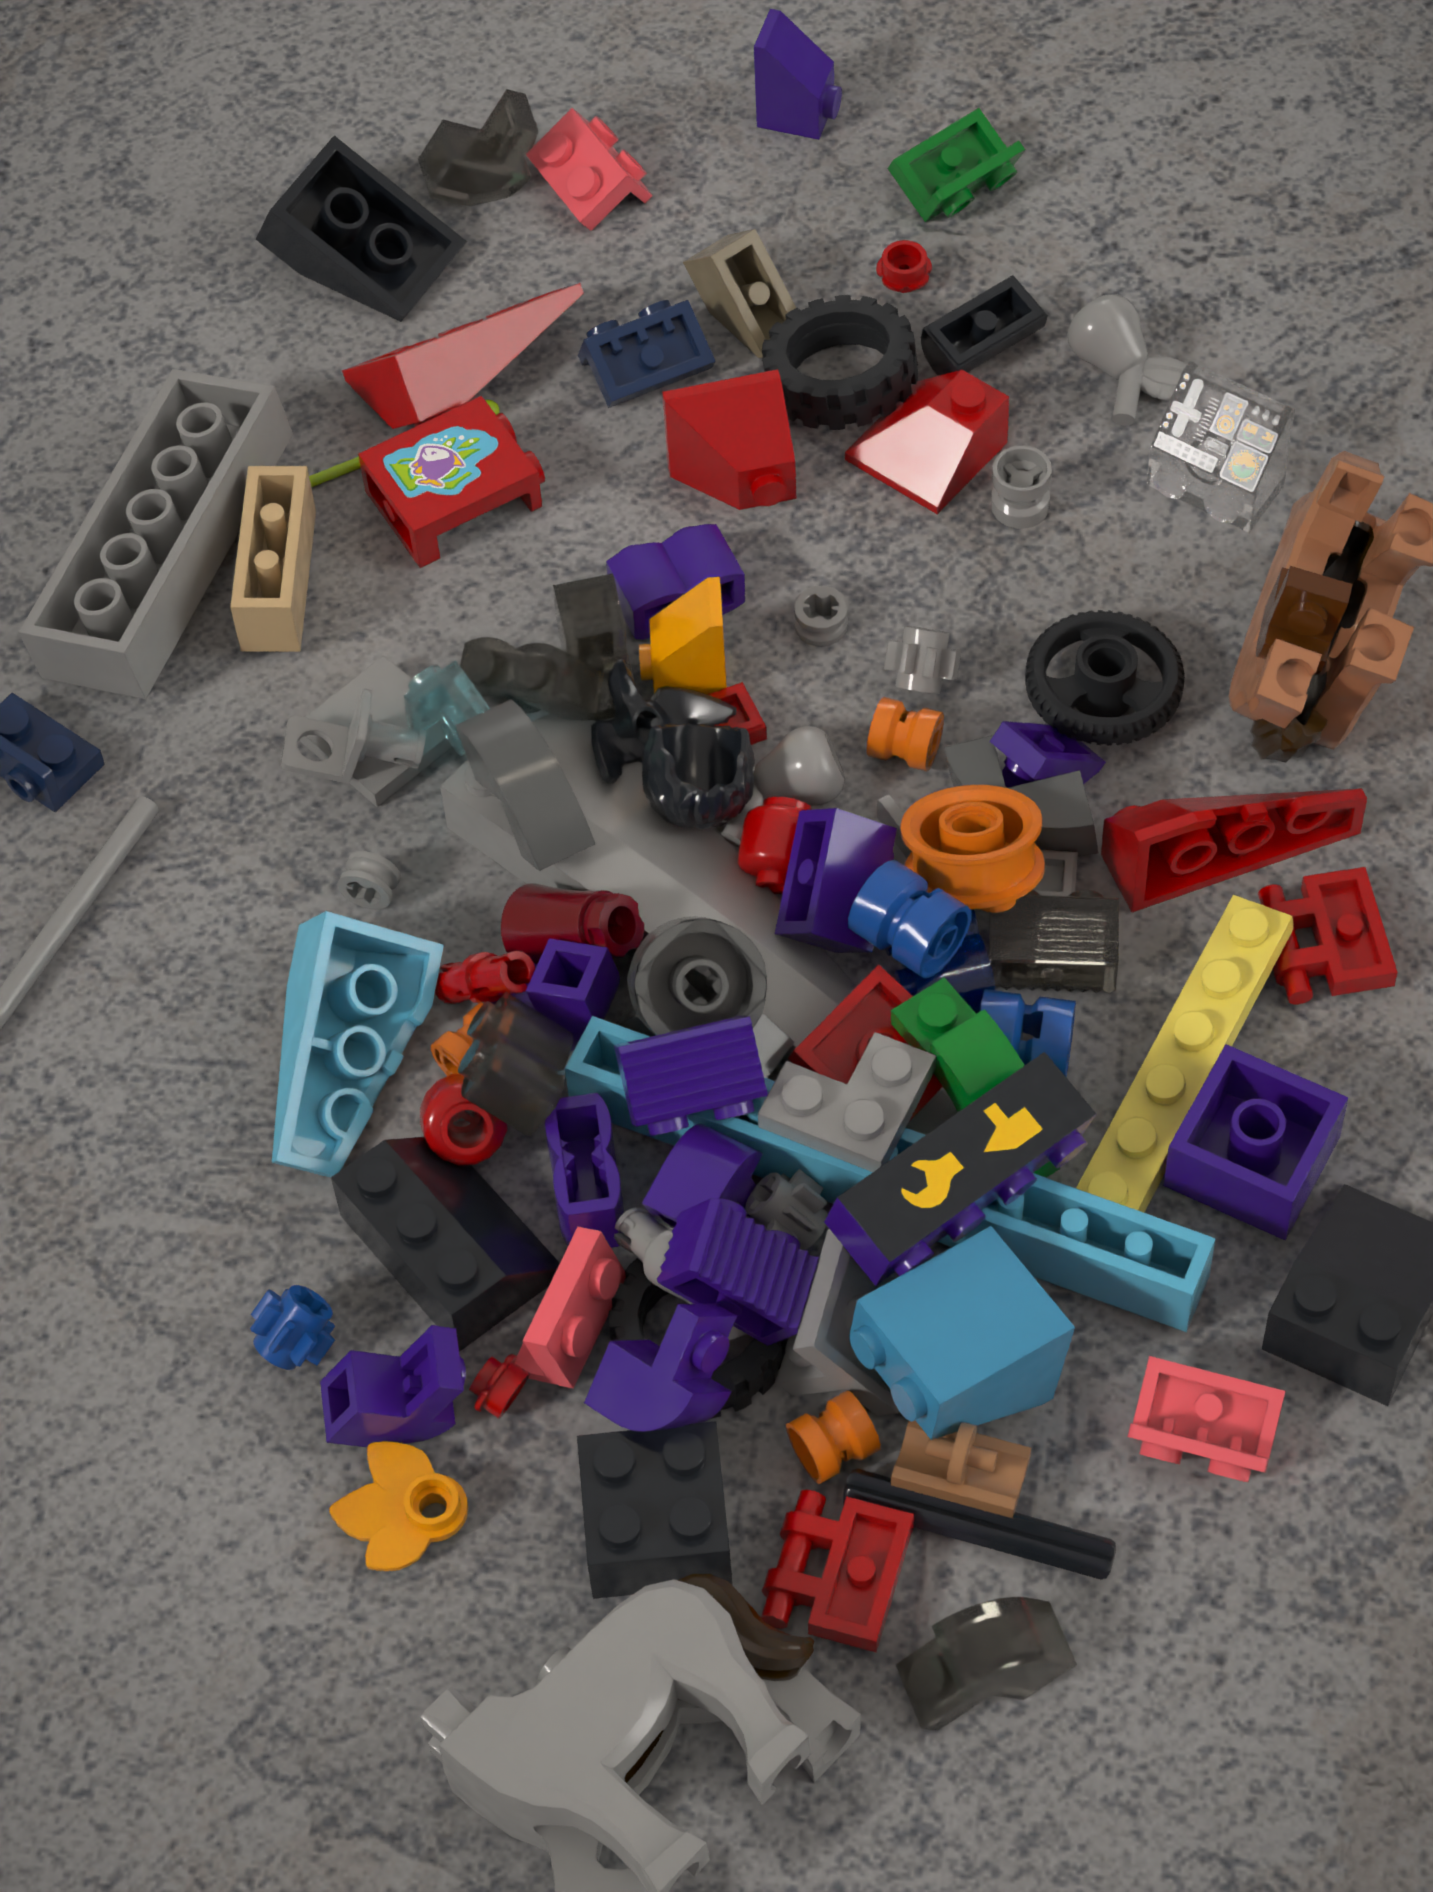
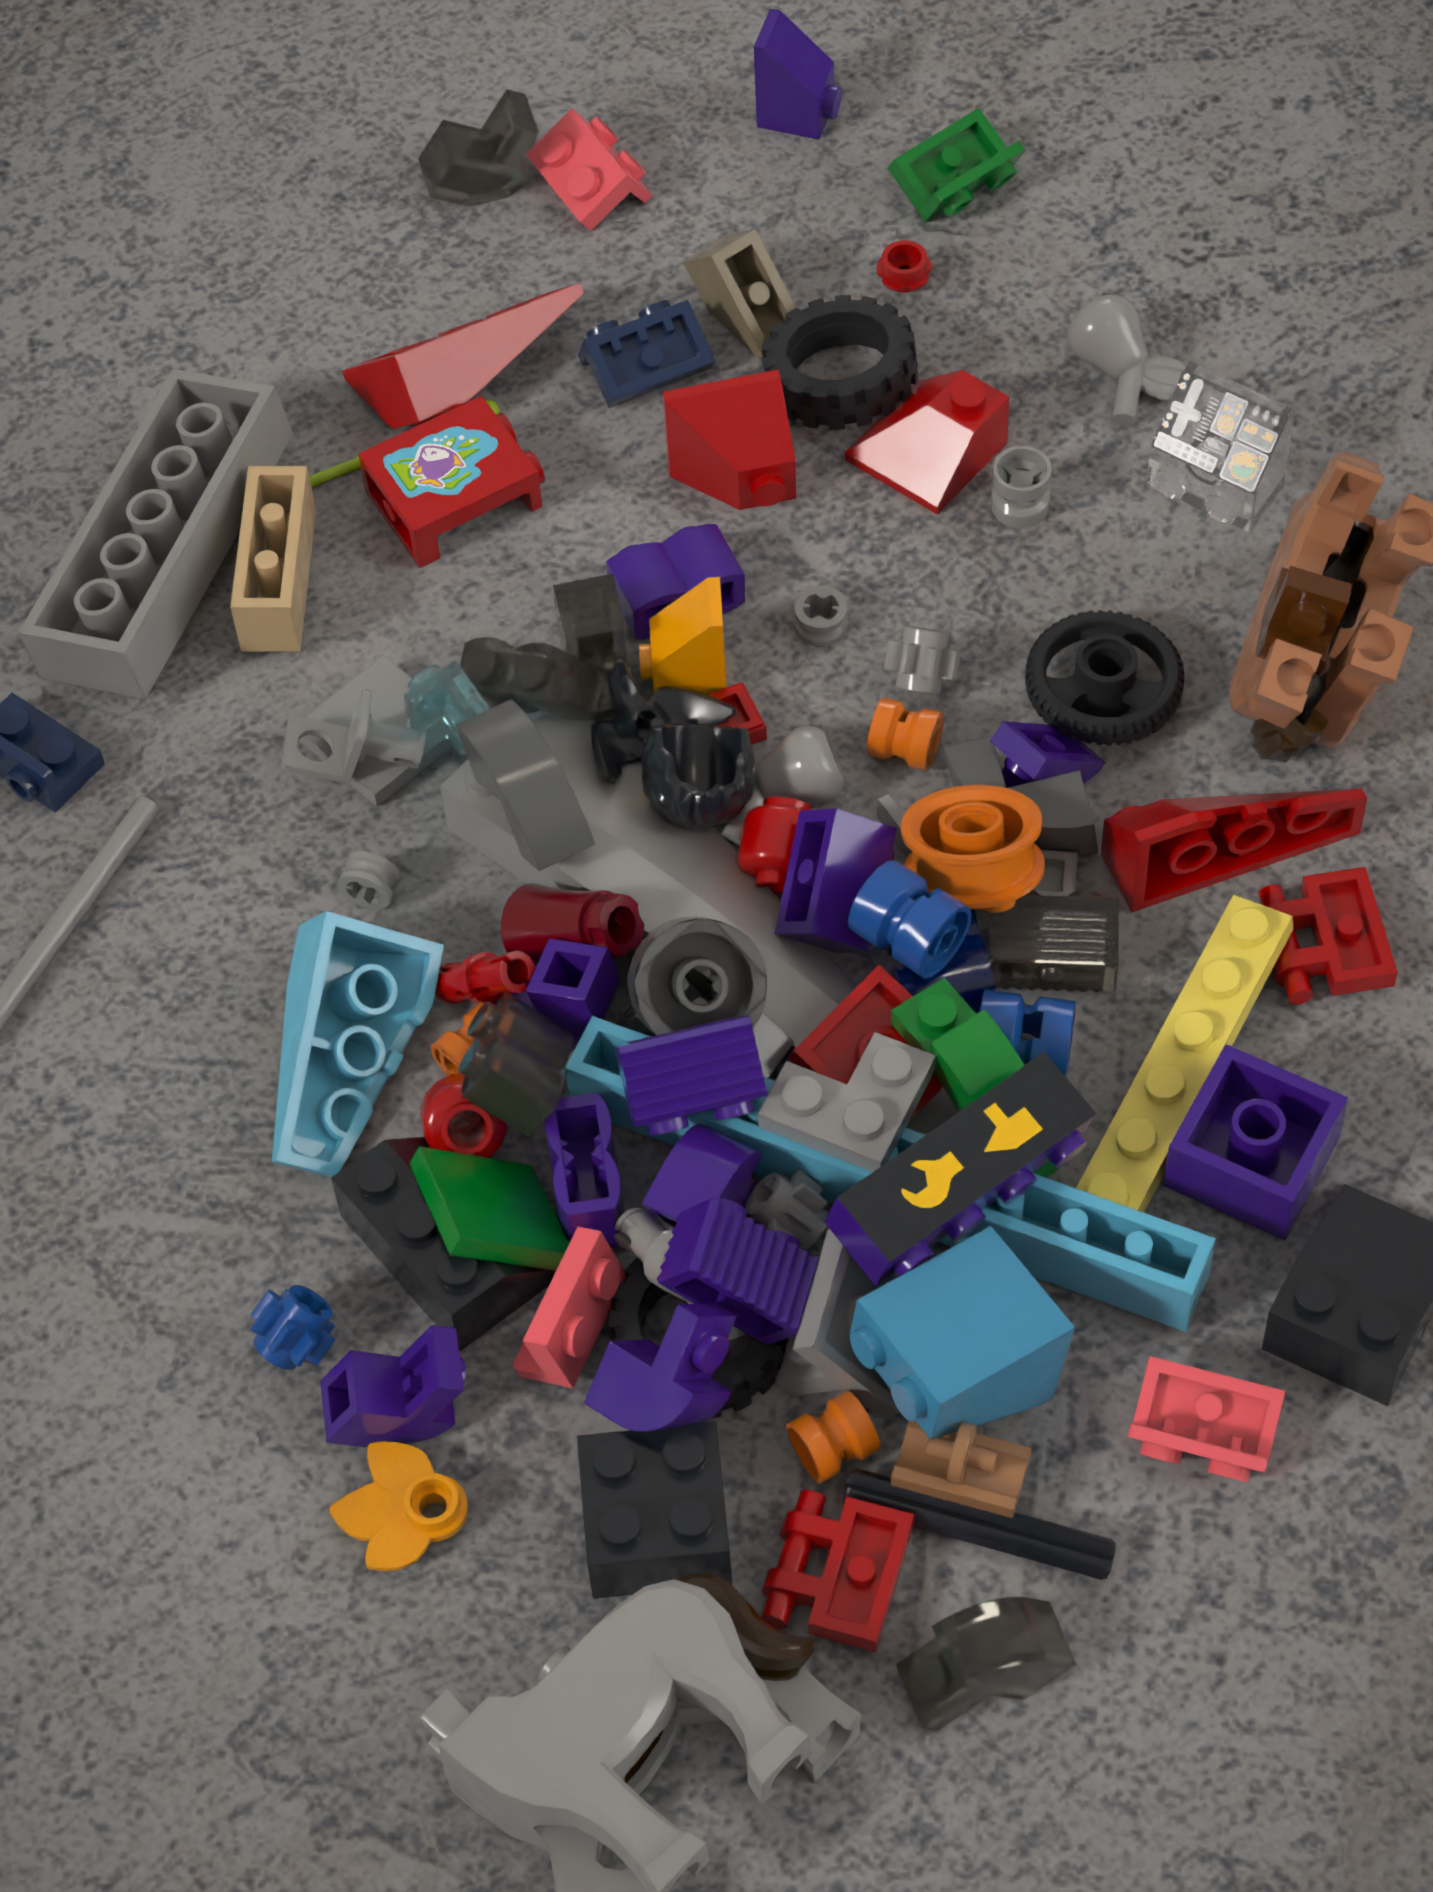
(359, 233): black slope -> none
(489, 1208): none -> green tile
(498, 1385): red plate -> none
(982, 328): black brick -> none

